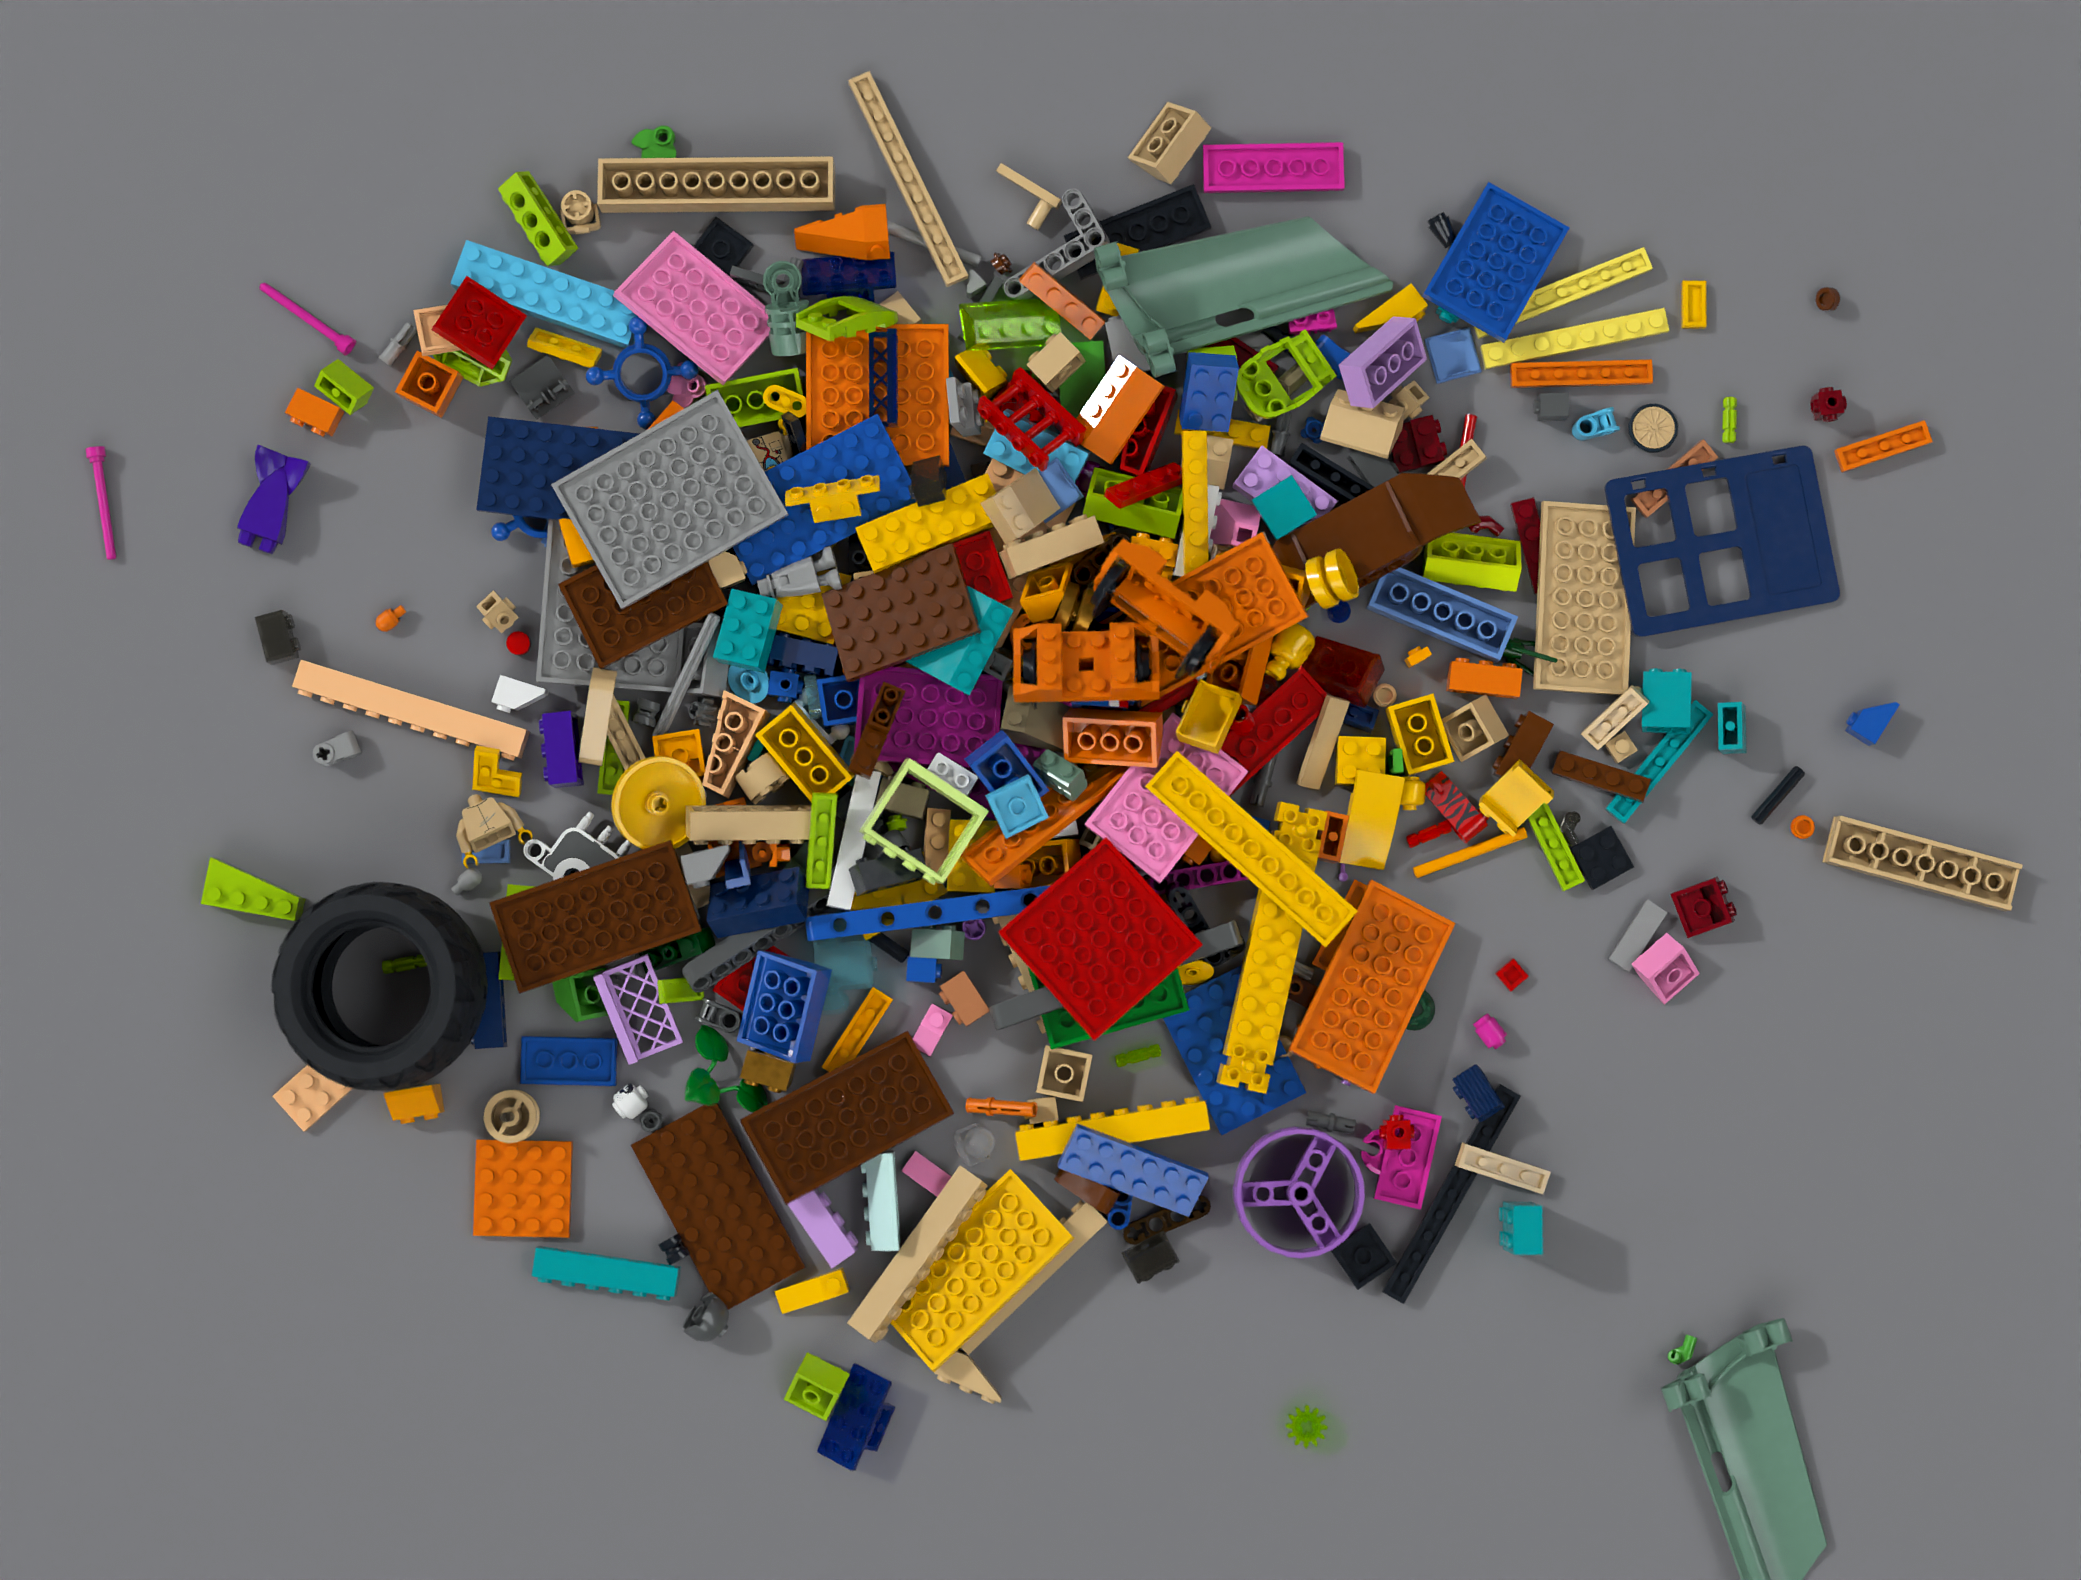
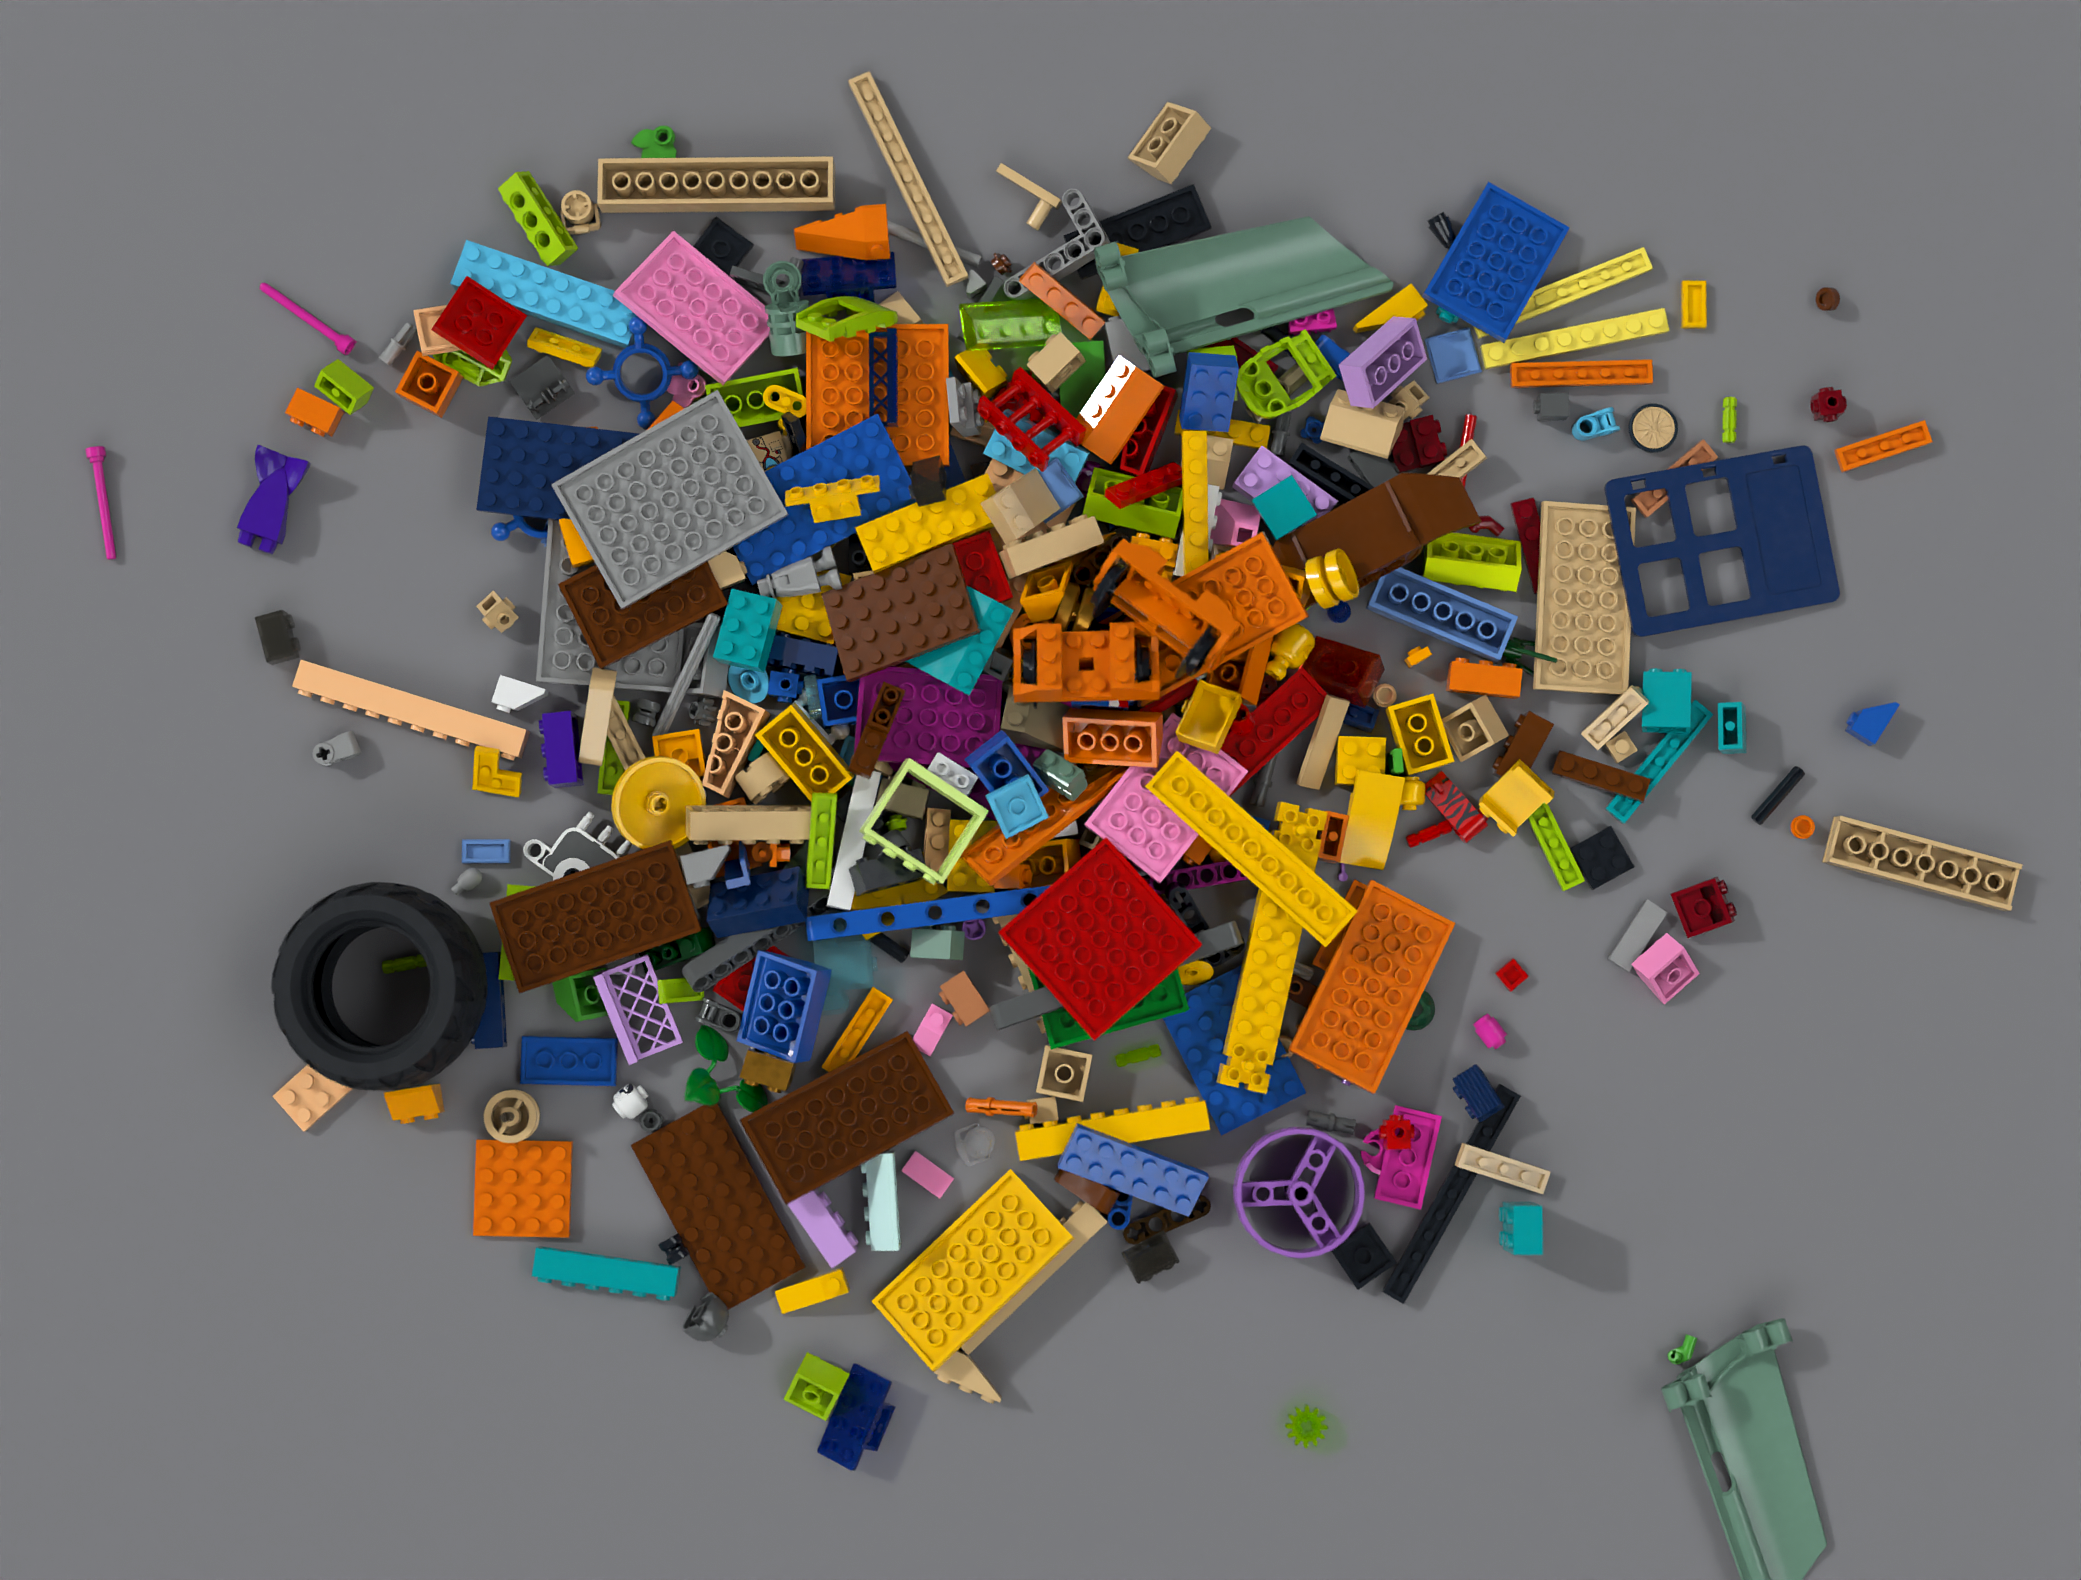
(241, 891): lime wedge -> none
(389, 618): orange cylinder -> none
(486, 825): tan torso -> none
(518, 643): red tile -> none
(918, 1254): tan brick -> none
(923, 970): blue brick -> none
(1273, 167): dark pink plate -> none
(1468, 853): light orange piece -> none
(1568, 826): clear smoke arm -> none

